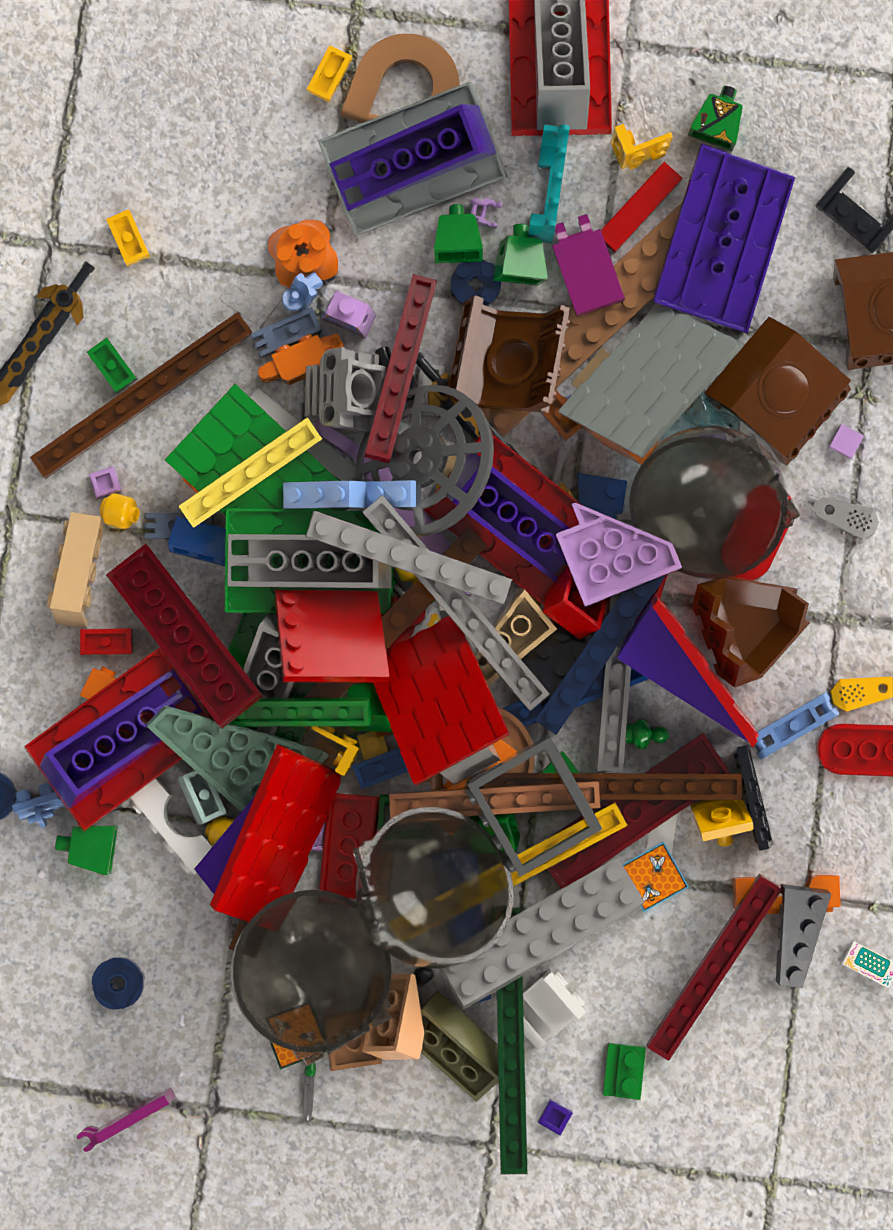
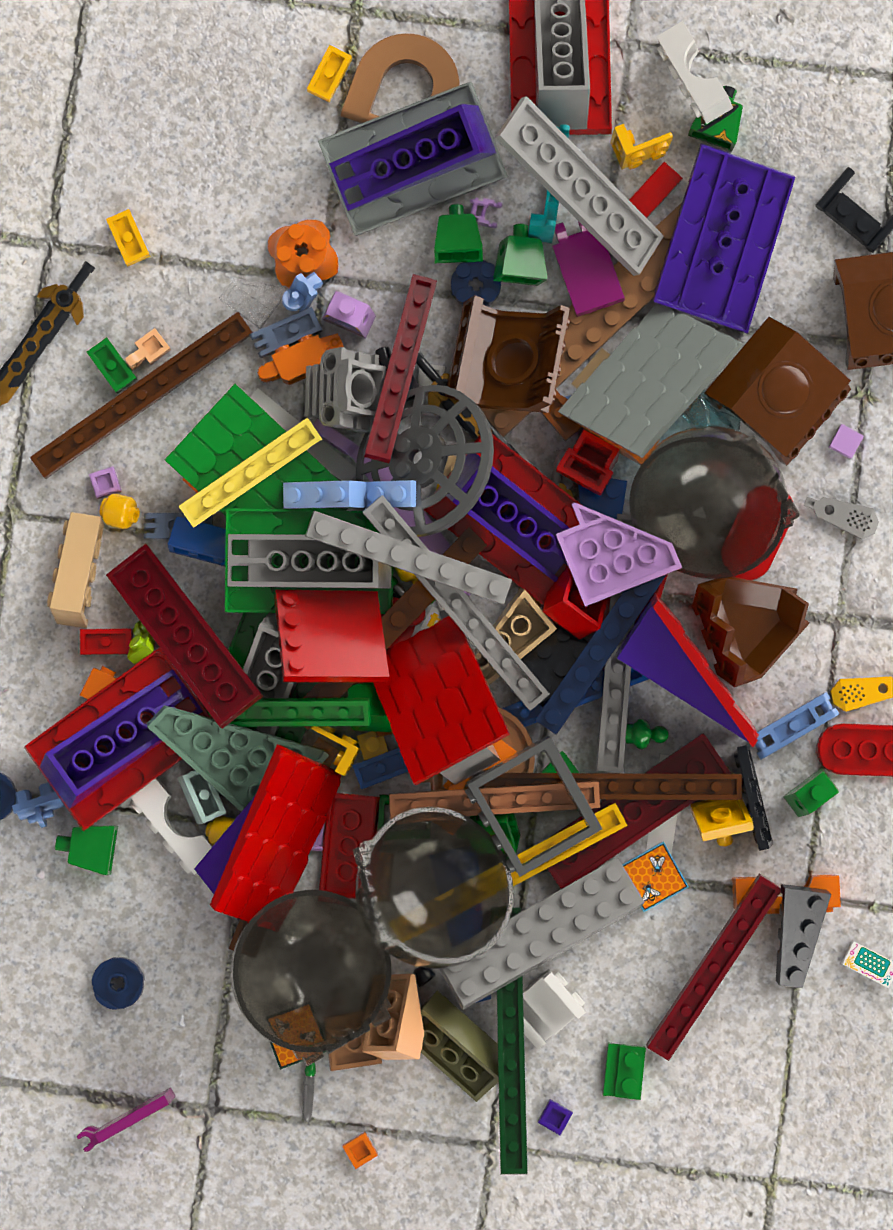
(141, 644): none -> lime plate
(149, 347): none -> light nougat plate
(360, 1150): none -> orange plate
(579, 186): none -> light grey plate
(589, 462): none -> red plate
(707, 94): none -> white arch
(811, 793): none -> green torso

